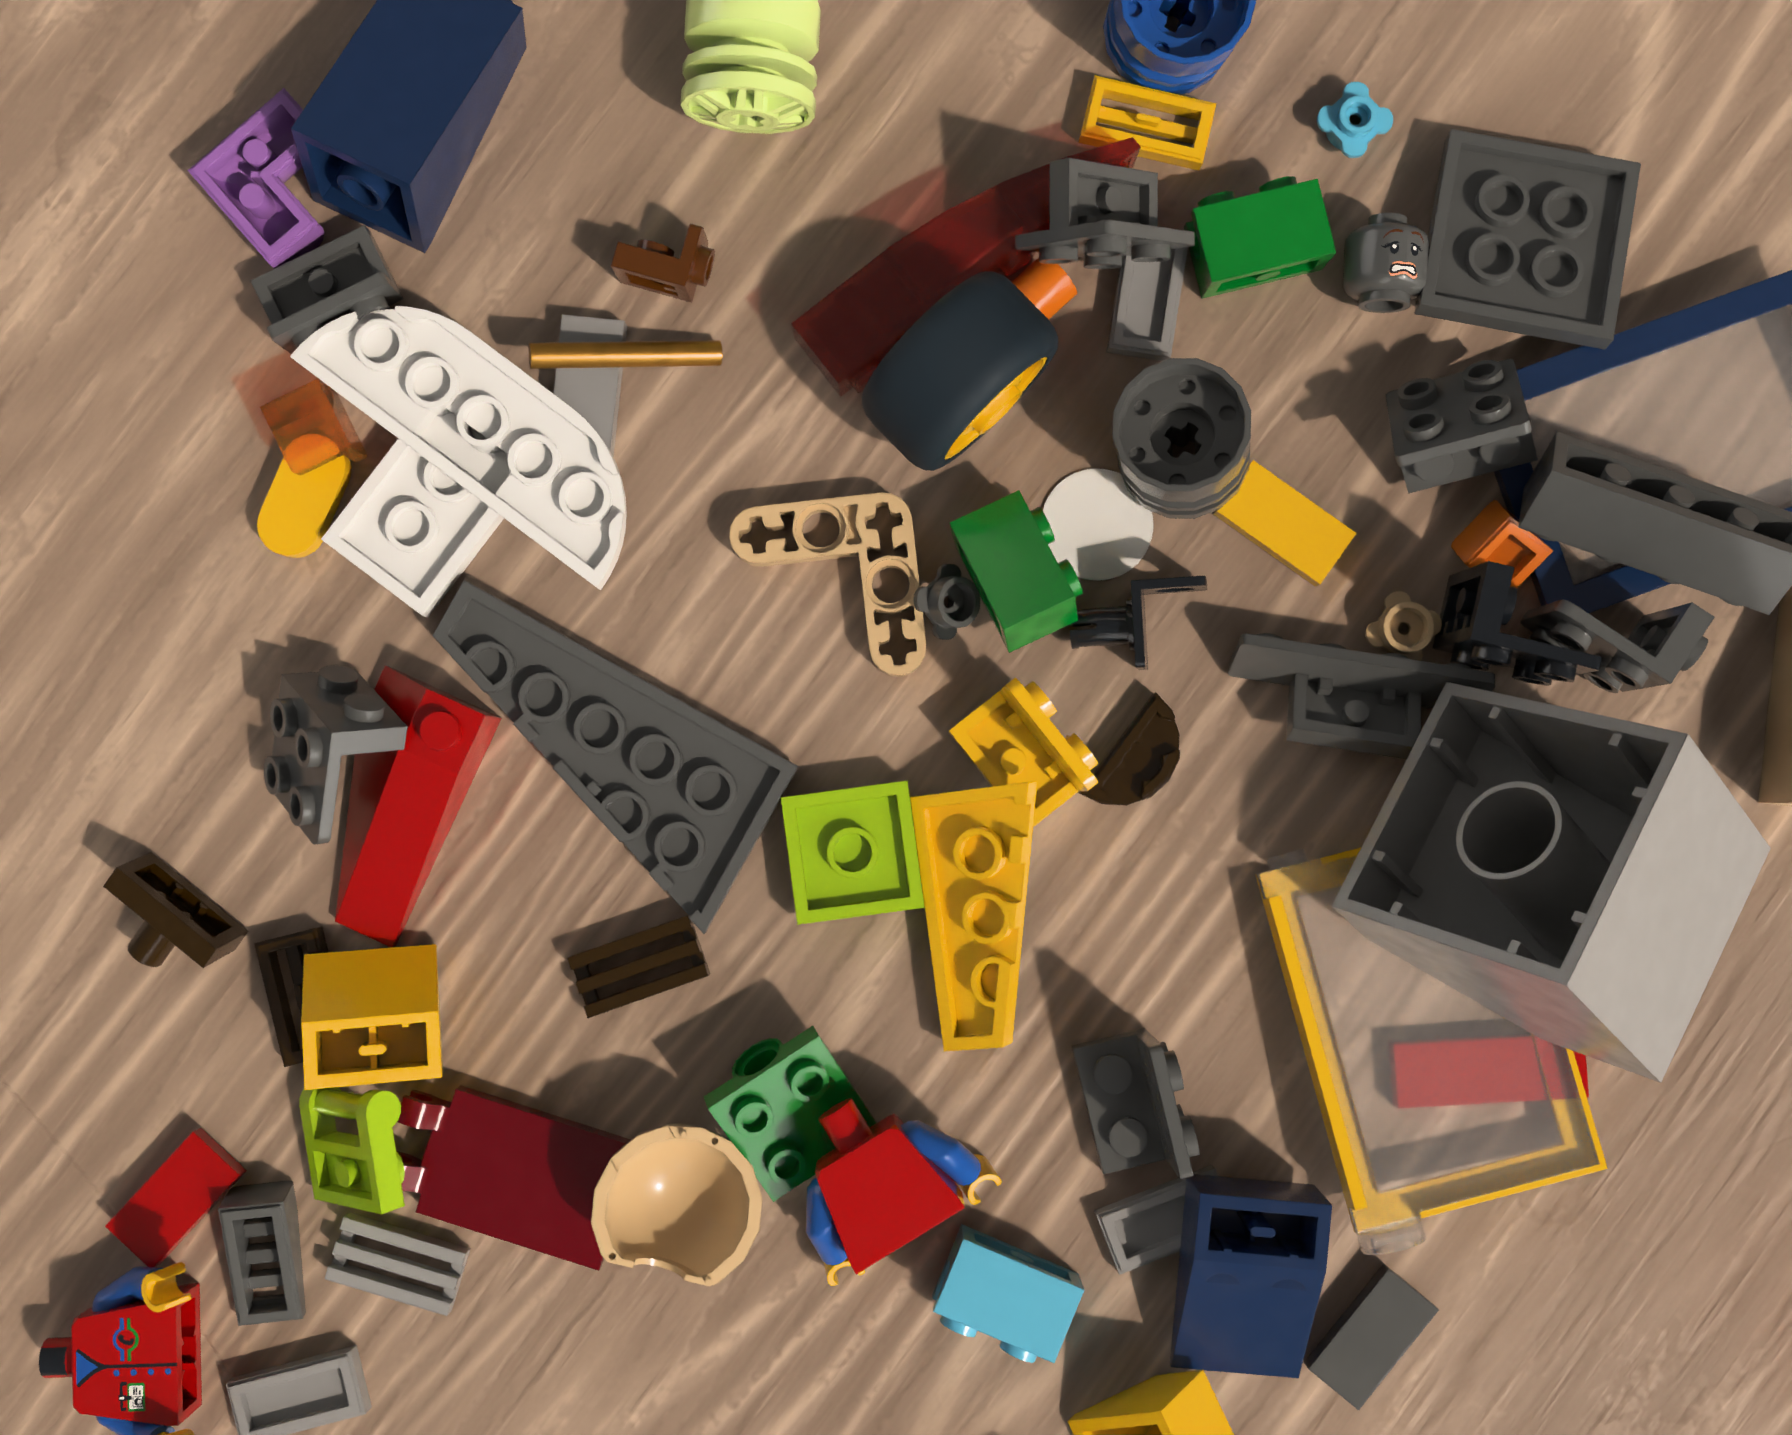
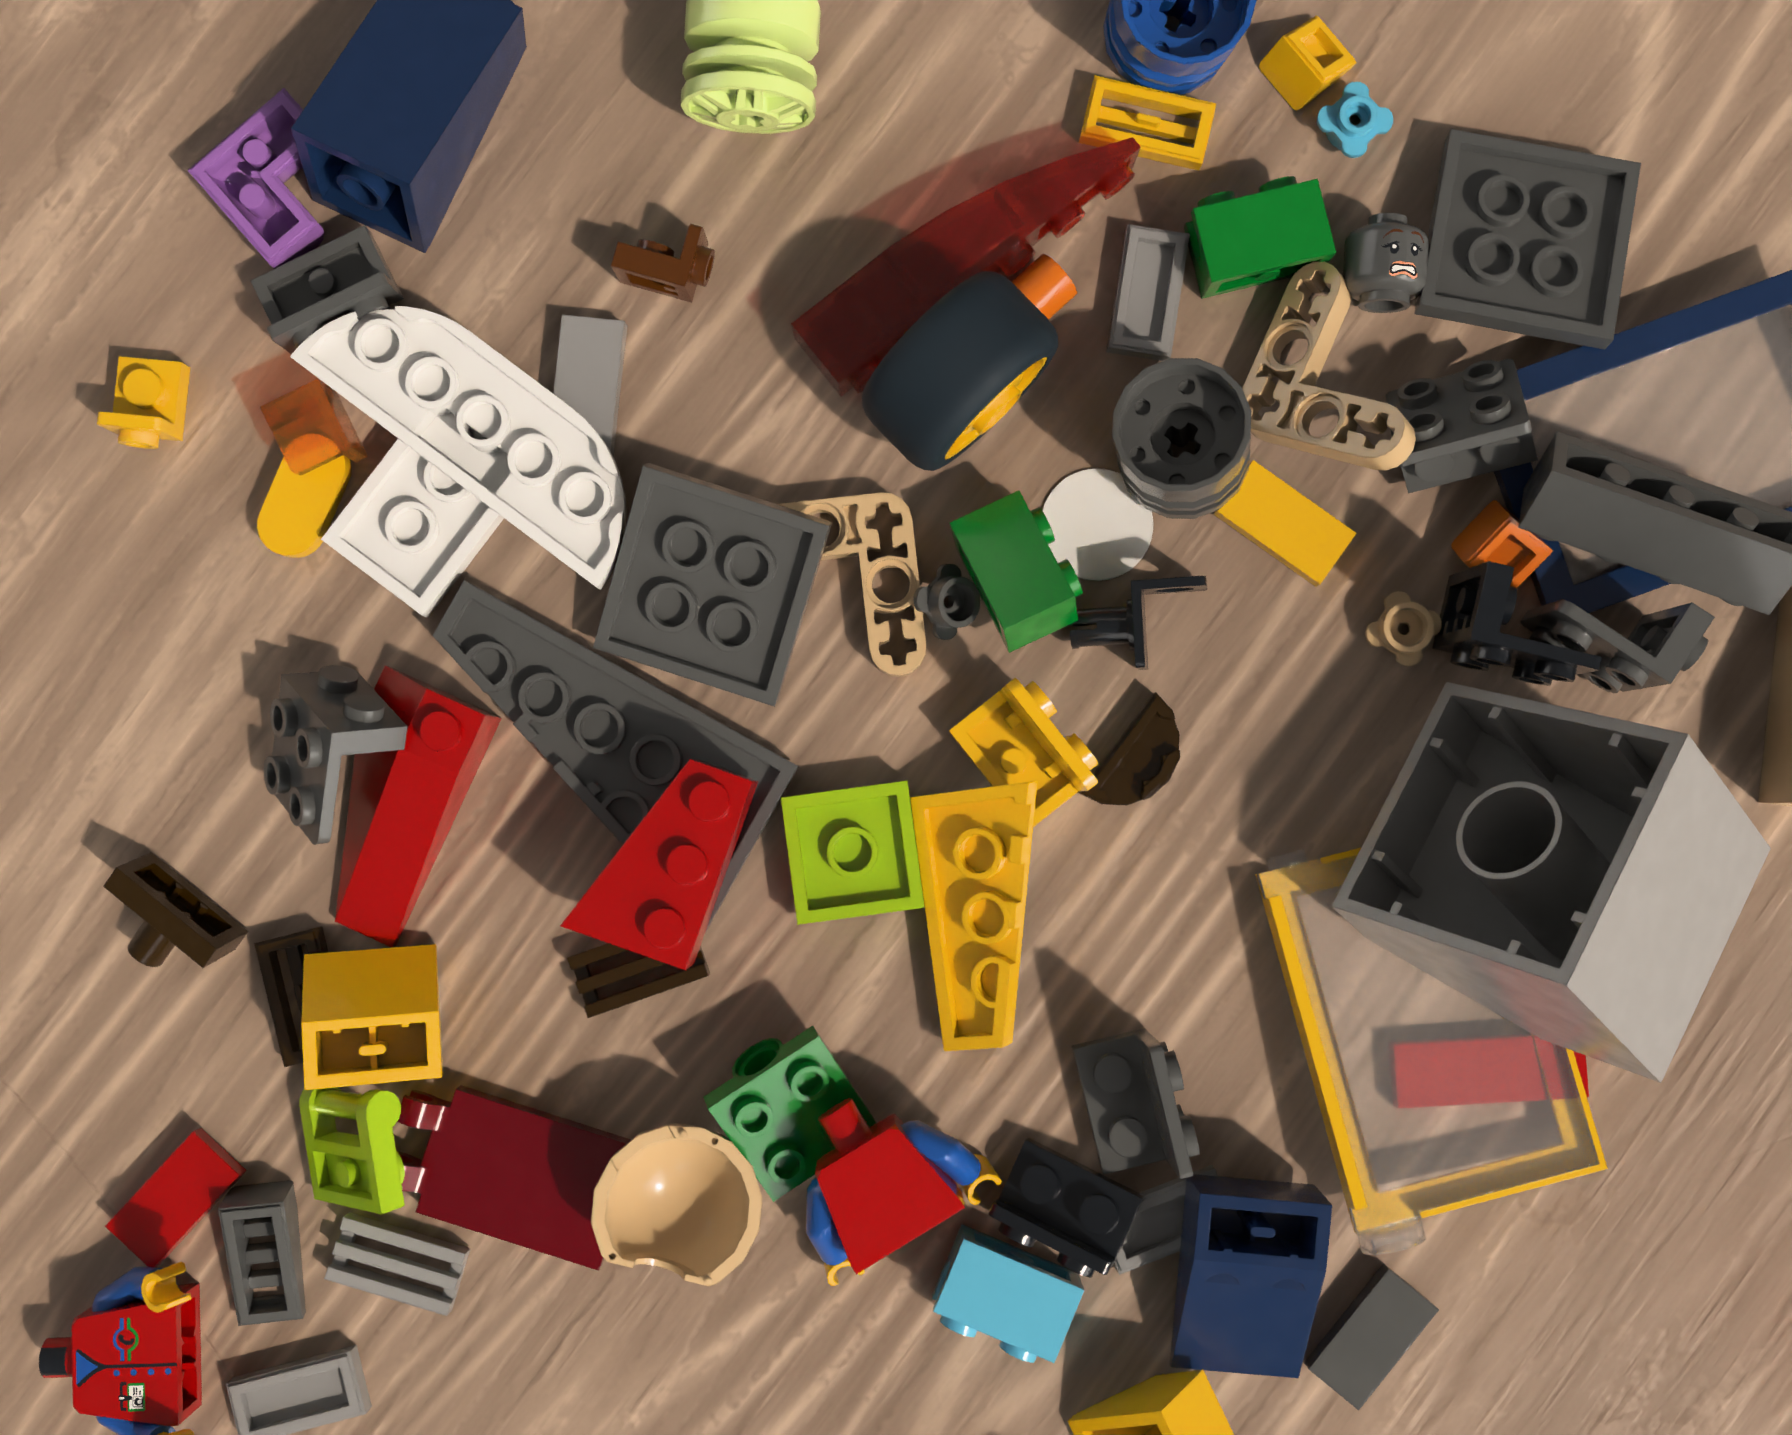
(148, 402): none -> yellow bracket
(624, 354): pearl gold bar -> none
(670, 869): none -> red wedge
(711, 584): none -> dark grey plate
(1065, 1209): none -> black bracket
(1101, 217): dark grey bracket -> none
(1301, 398): none -> tan beam
(1306, 62): none -> yellow slope
(1350, 695): dark grey bracket -> none

